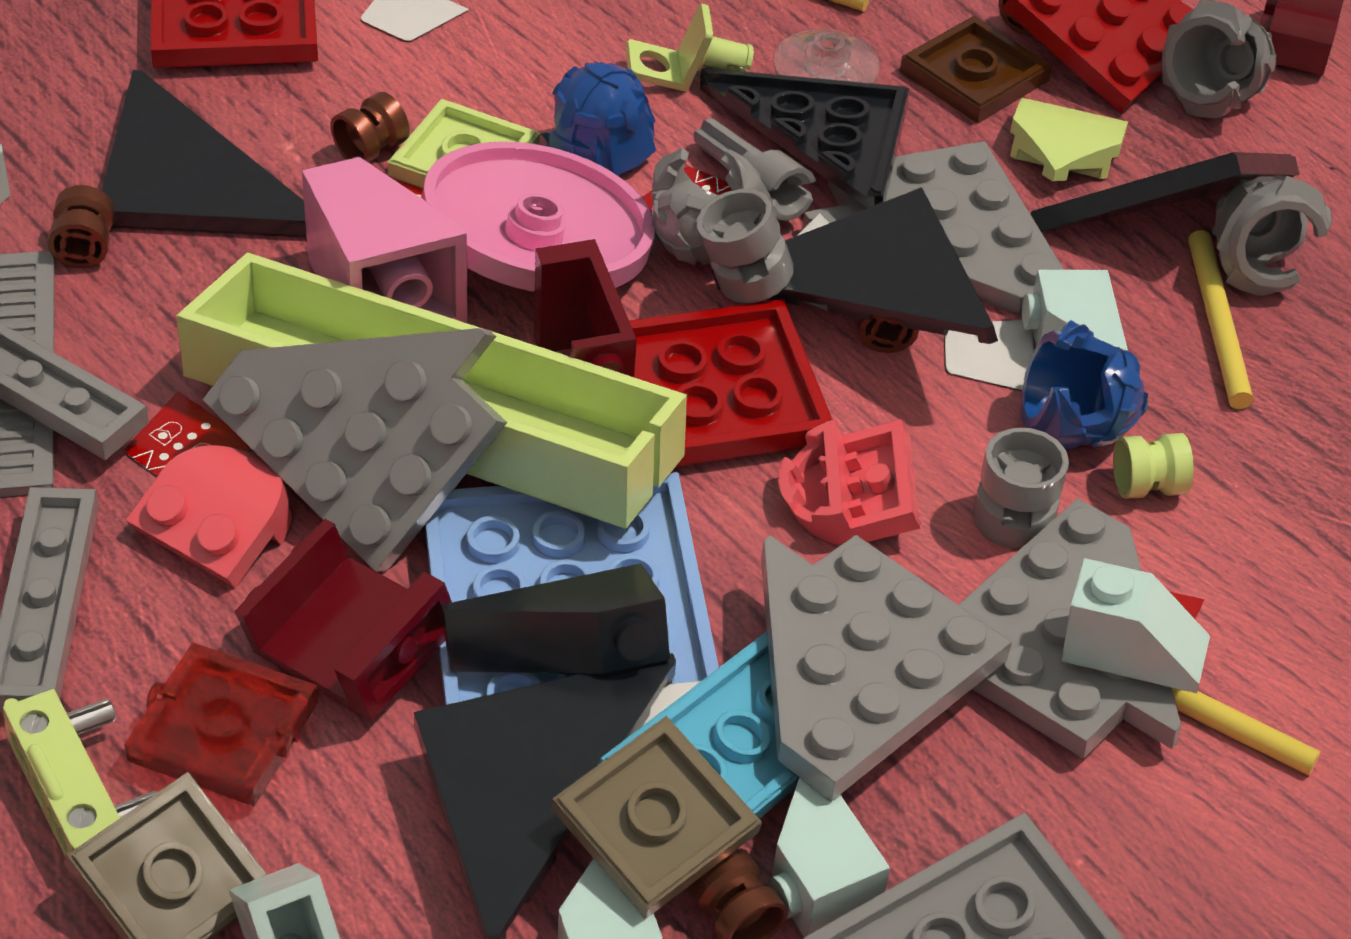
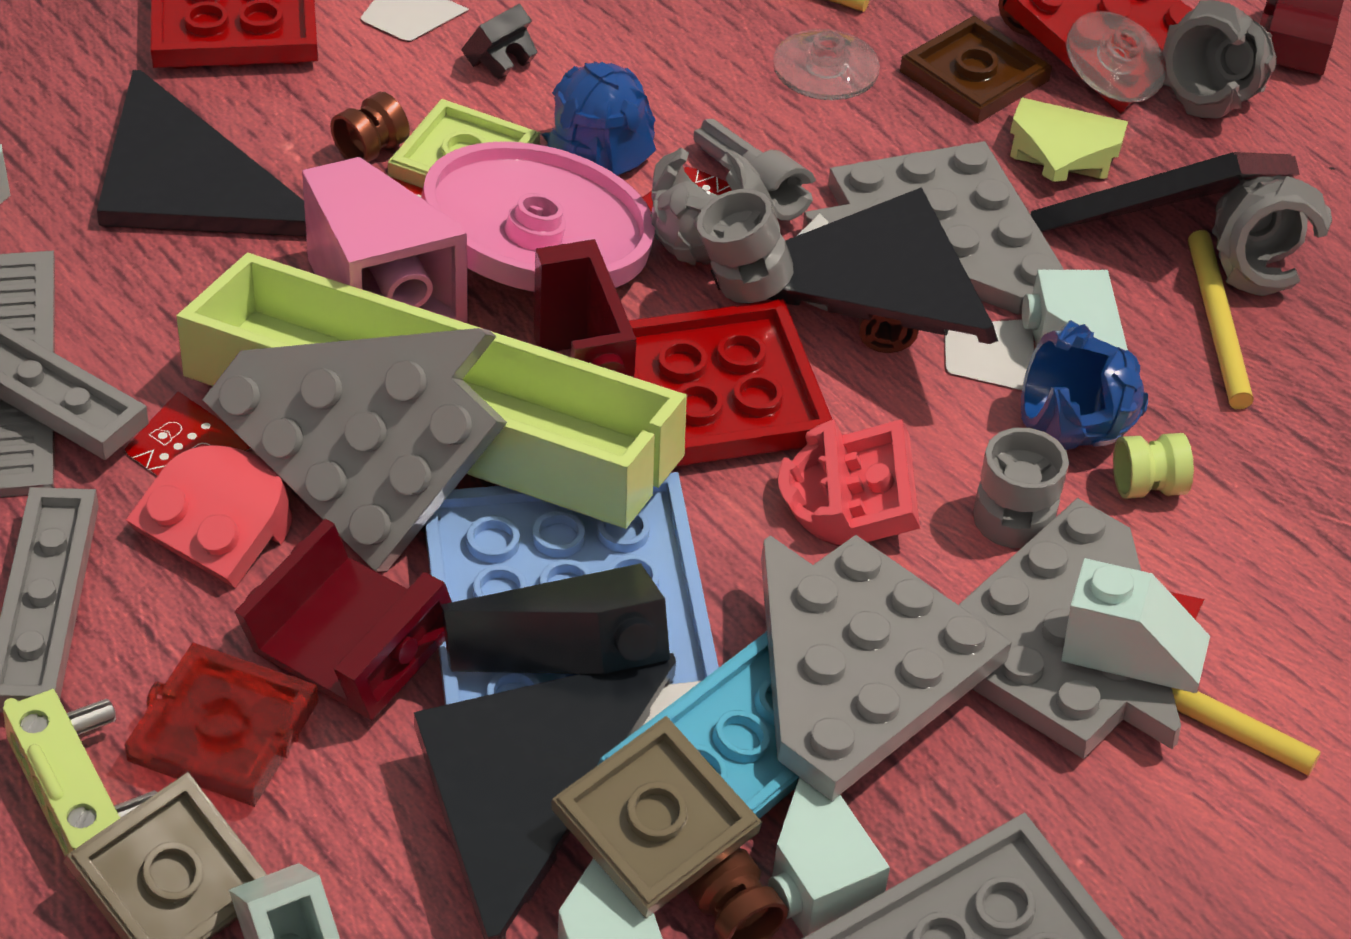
(81, 226): copper wheel -> none
(500, 36): none -> black tile
(696, 51): yellowish green bracket -> none
(831, 125): black tile -> none
(1116, 56): none -> clear dish

